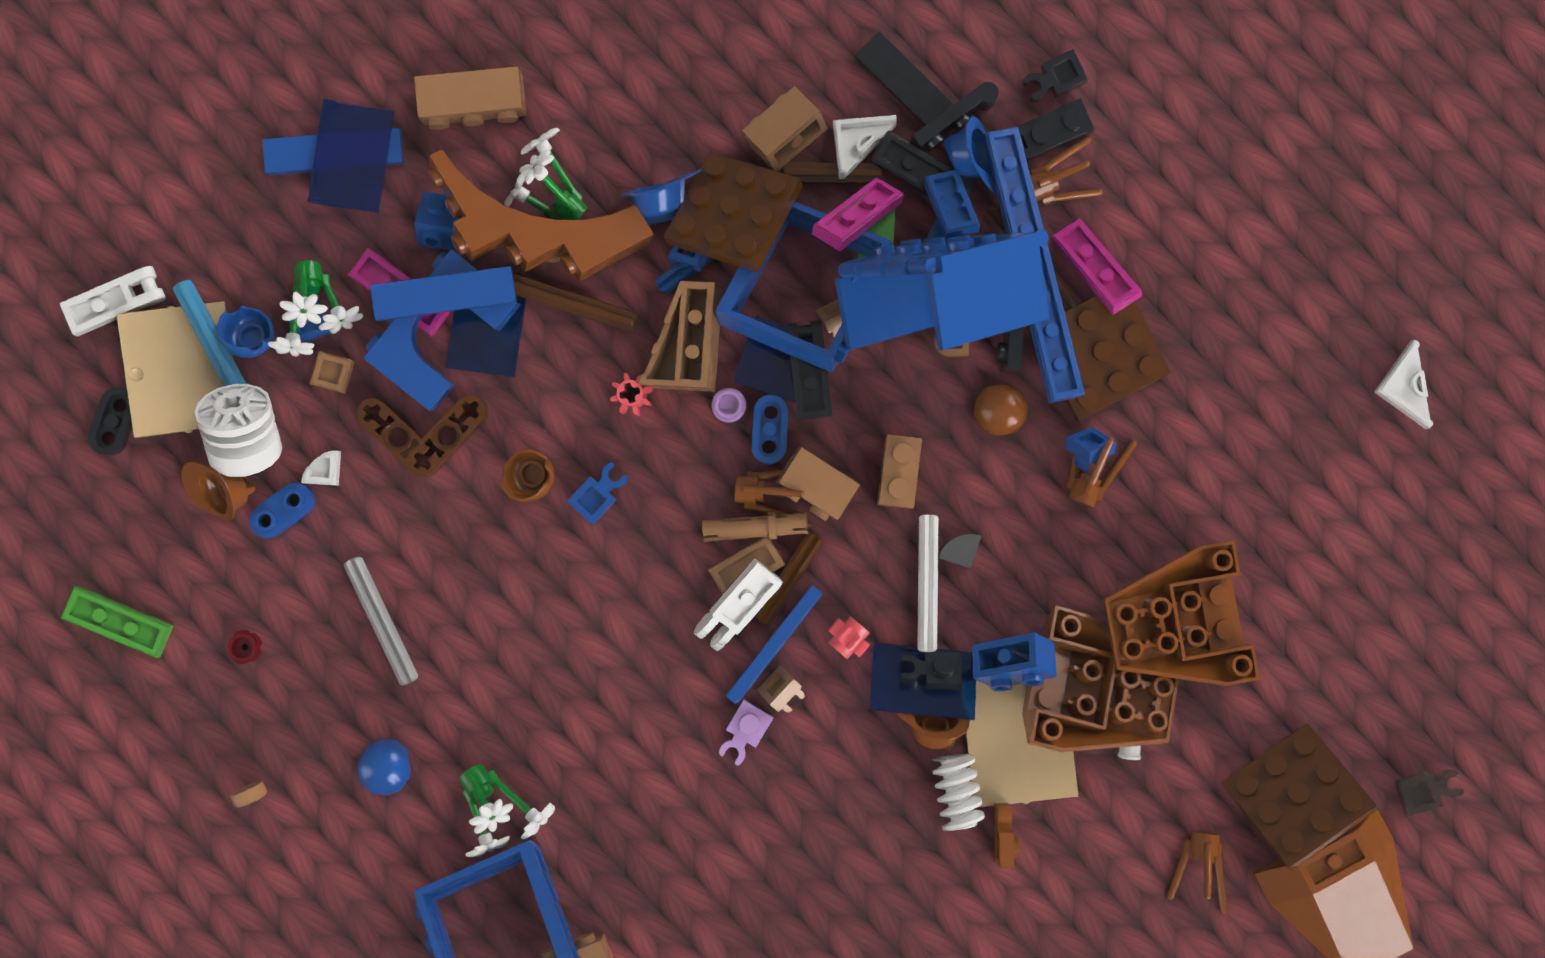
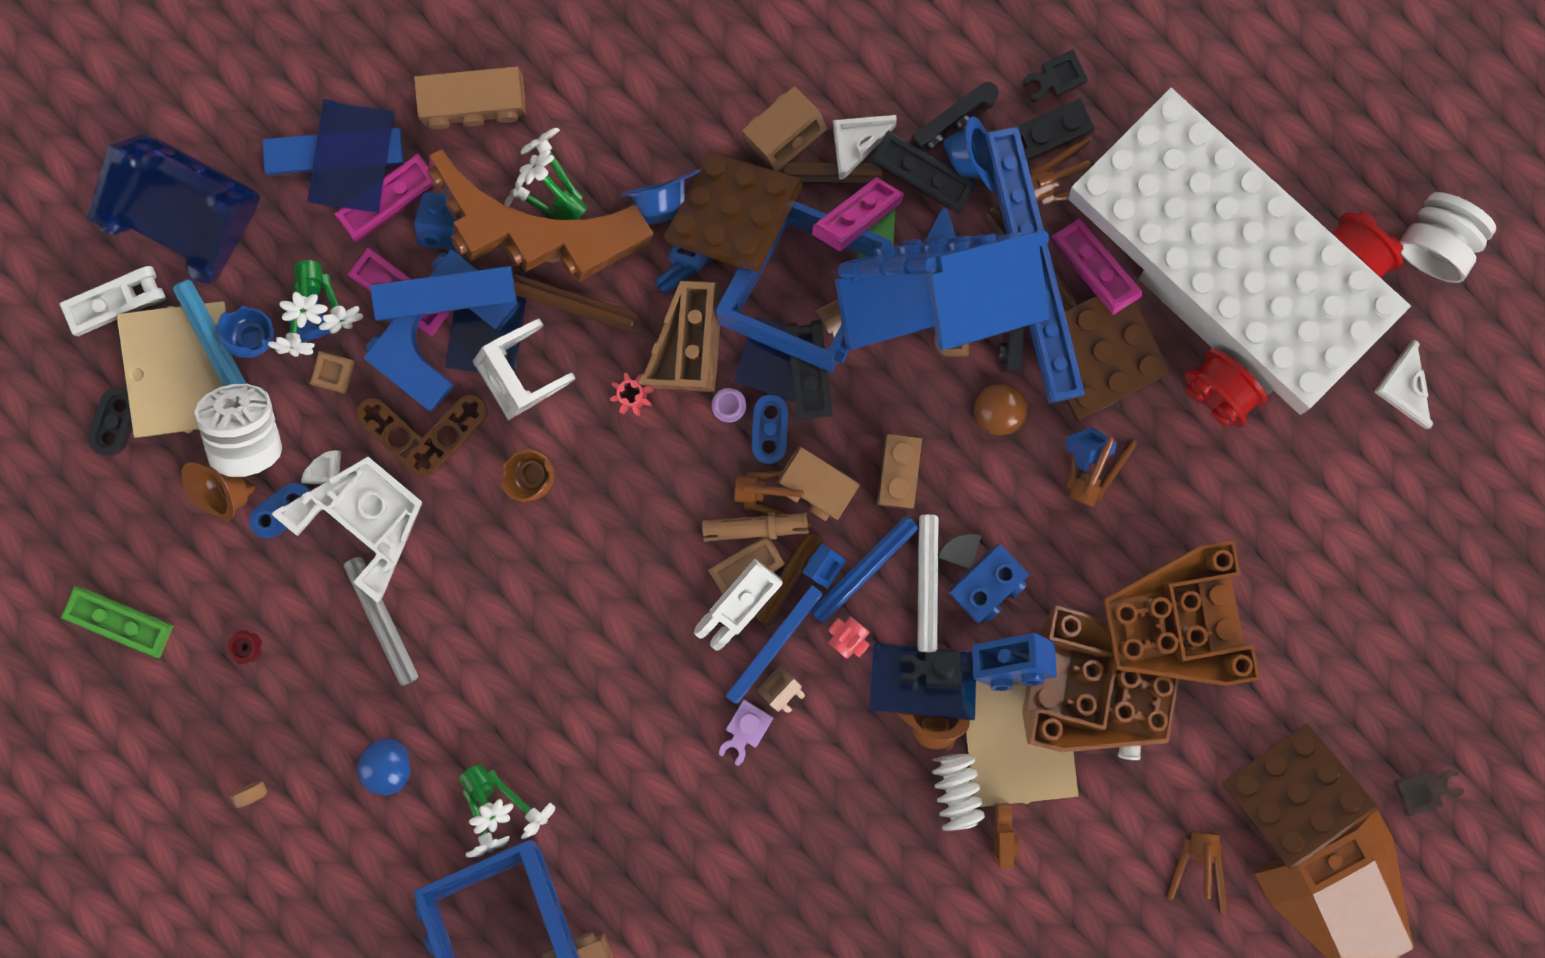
(173, 202): none -> clear blue windscreen
(371, 508): none -> white wing
(399, 191): none -> dark pink tile
(502, 379): none -> white hose
(594, 497): blue plate -> none
(824, 566): none -> blue plate
(864, 569): none -> blue axle
(902, 79): black tile -> none
(951, 204): blue plate -> none
(989, 584): none -> blue brick
(1241, 262): none -> white piece
(1447, 237): none -> white wheel

